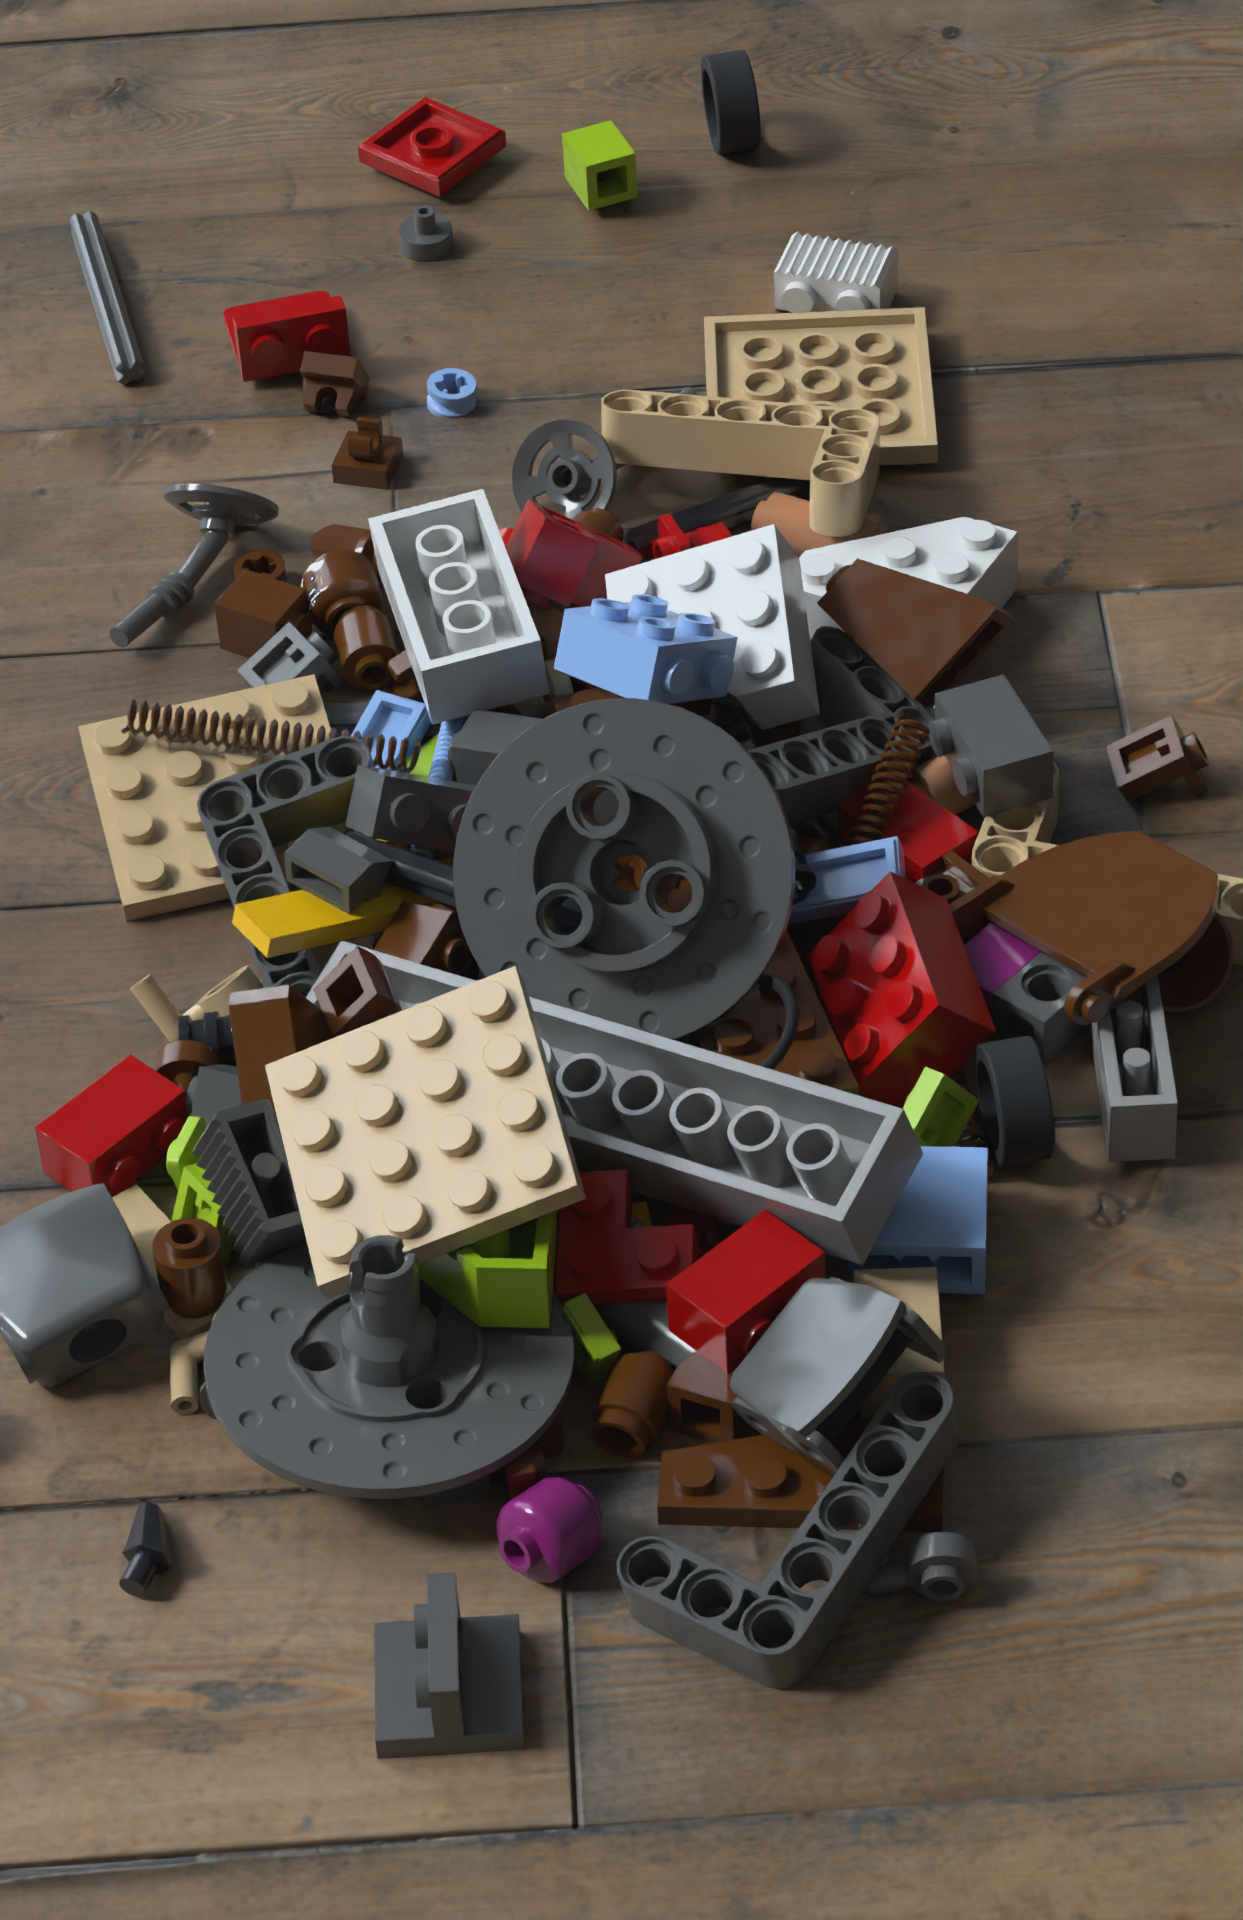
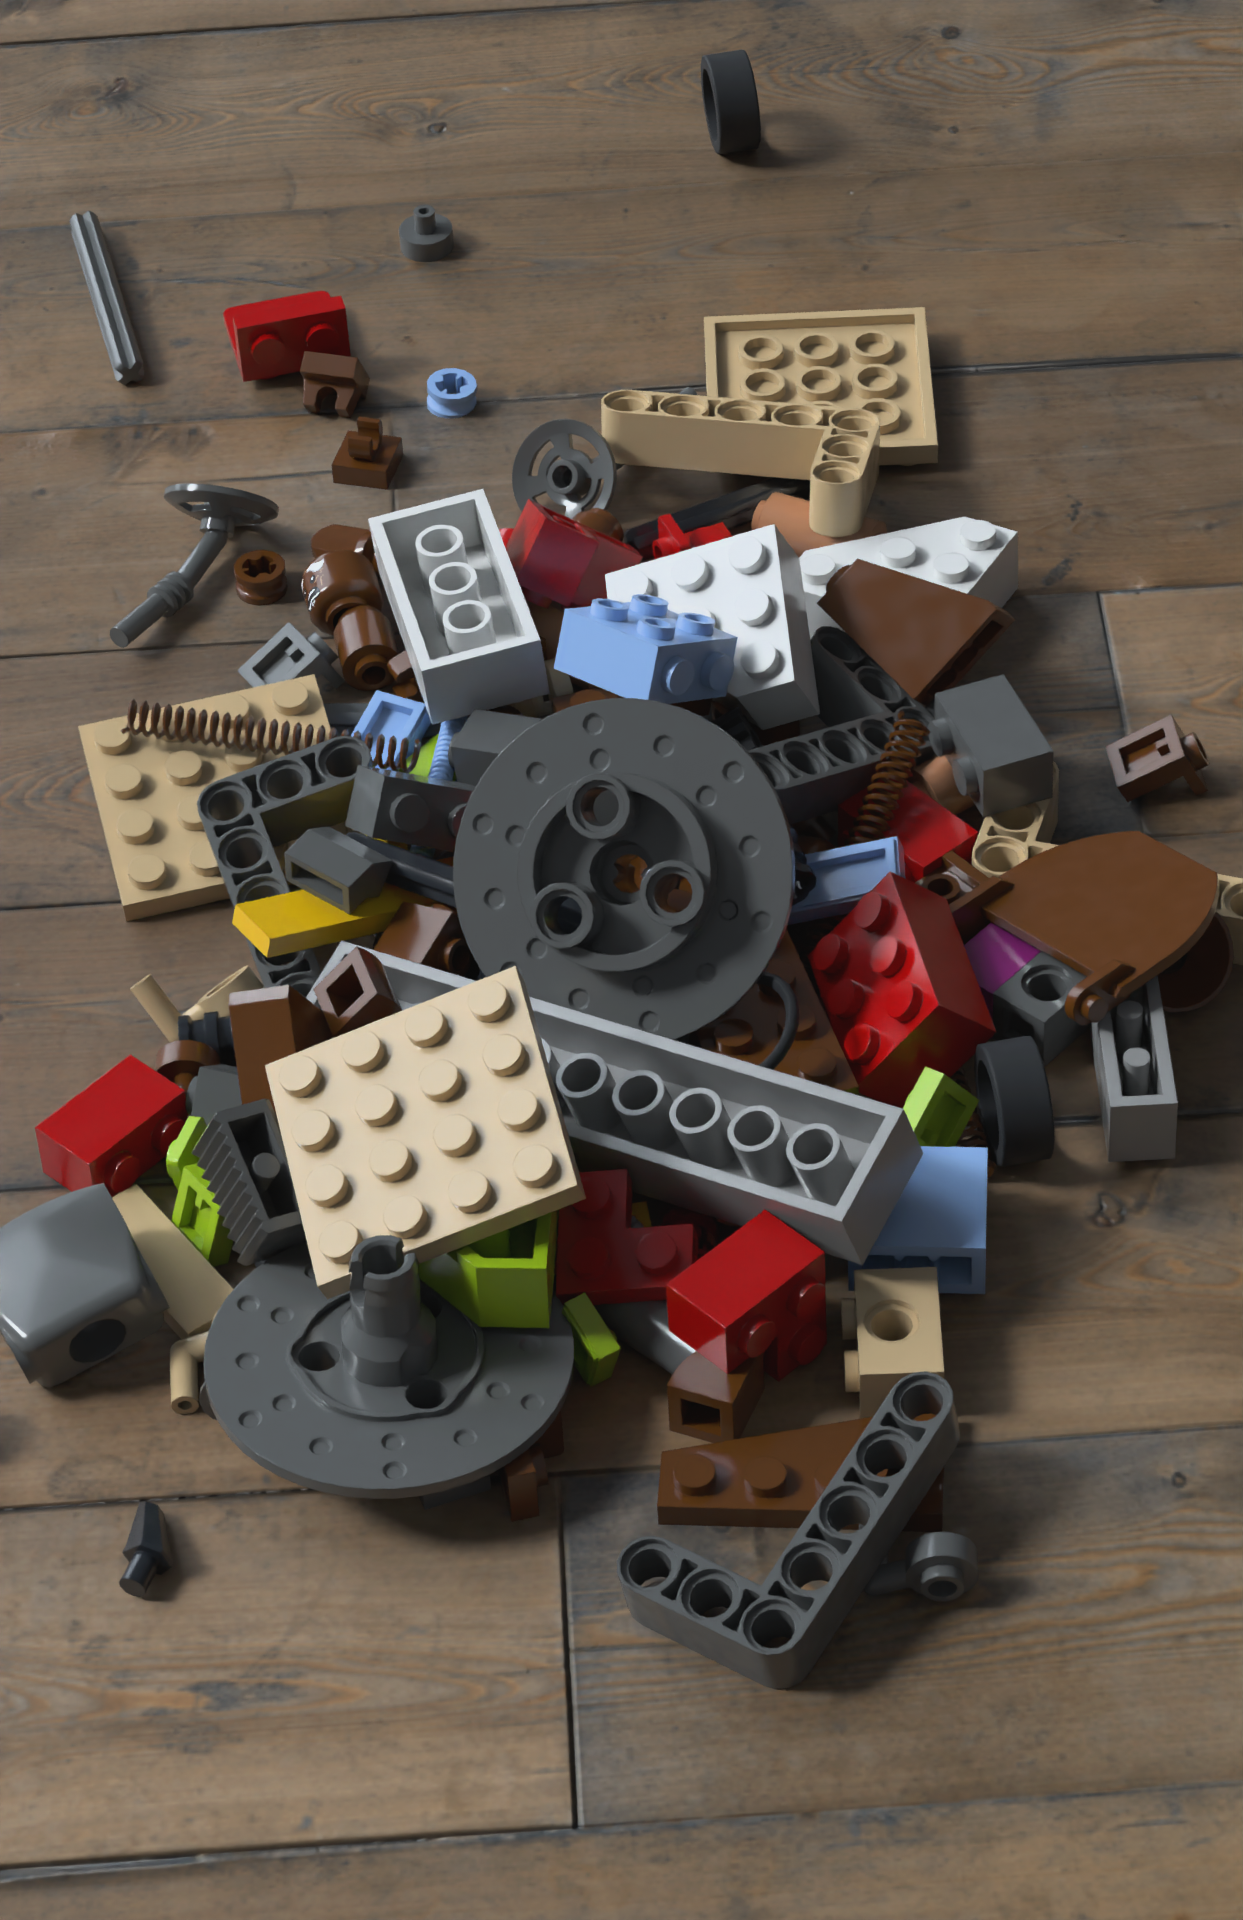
(190, 1266): reddish brown brick -> none
(257, 610): reddish brown brick -> none
(432, 146): red plate -> none
(447, 1679): dark grey bracket -> none
(549, 1529): magenta head -> none
(600, 165): lime brick -> none
(633, 1404): reddish brown brick -> none
(824, 1364): dark grey piece -> none
(834, 275): white brick -> none

